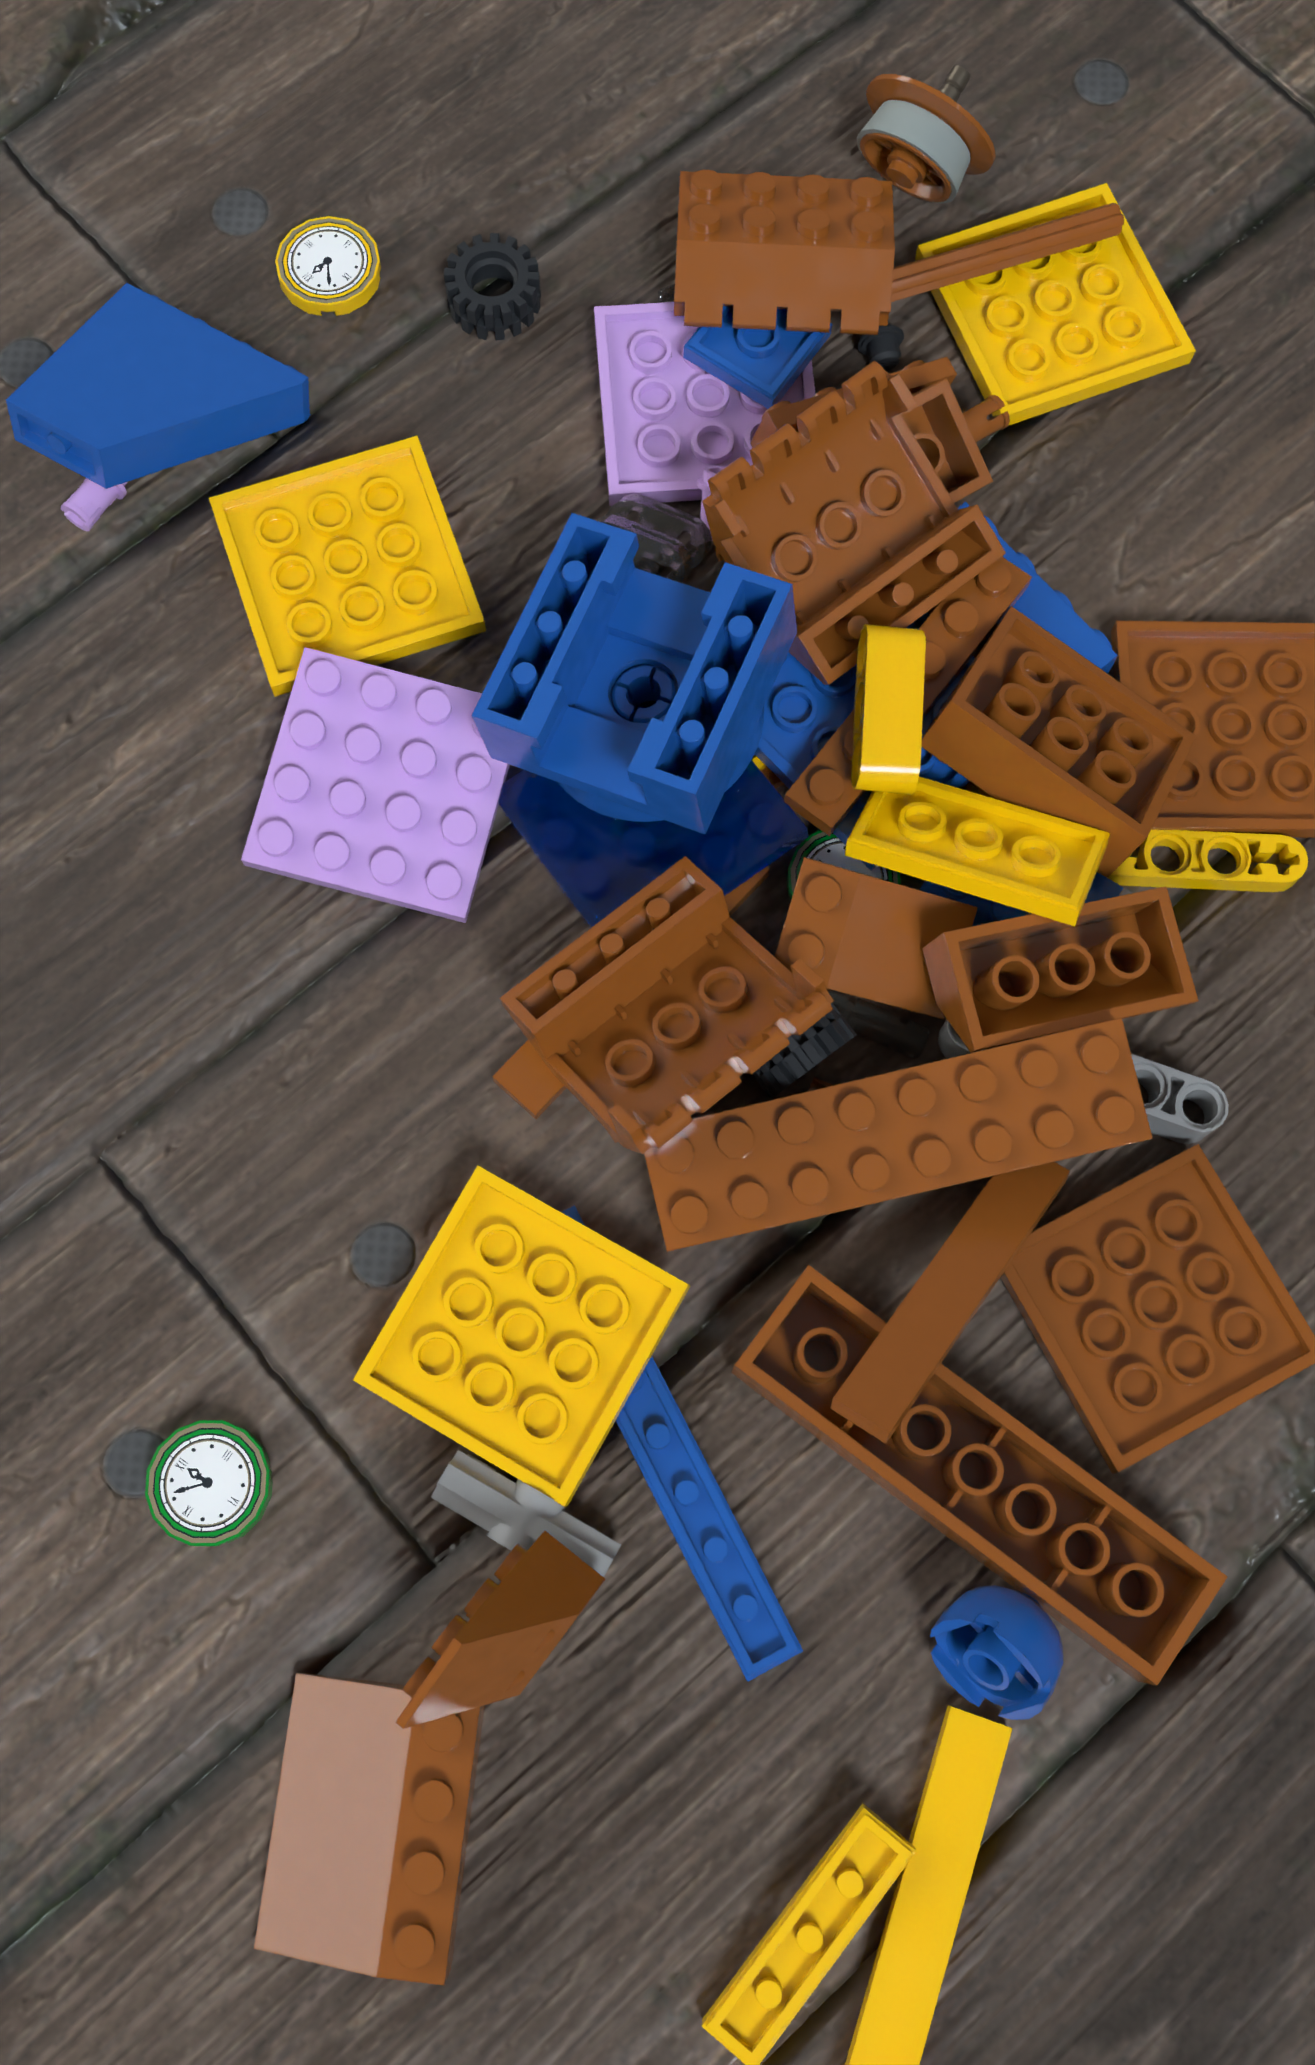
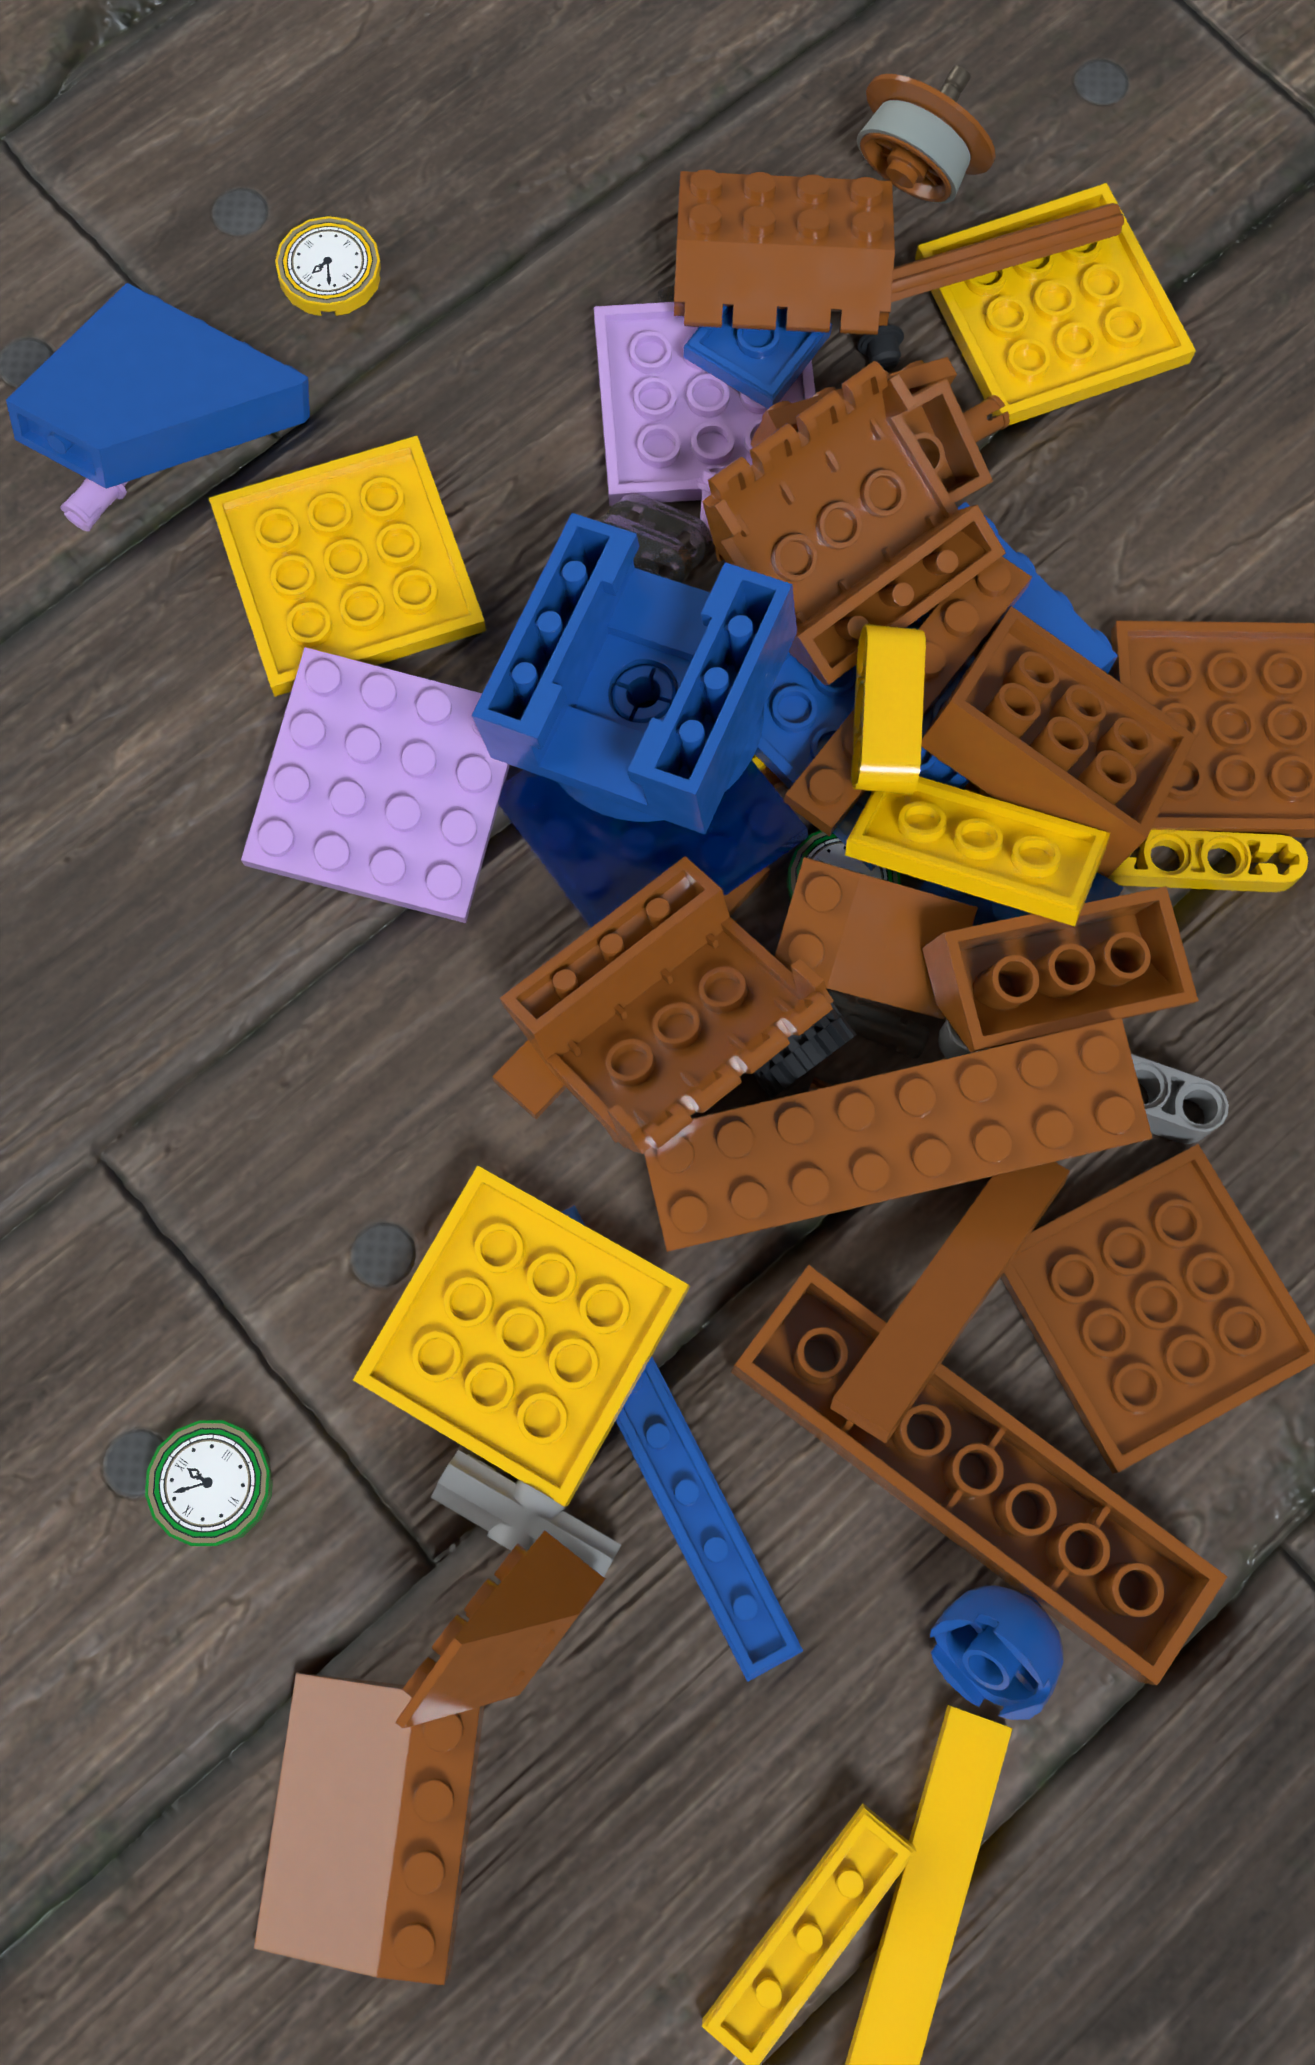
(492, 261): black tyre -> none

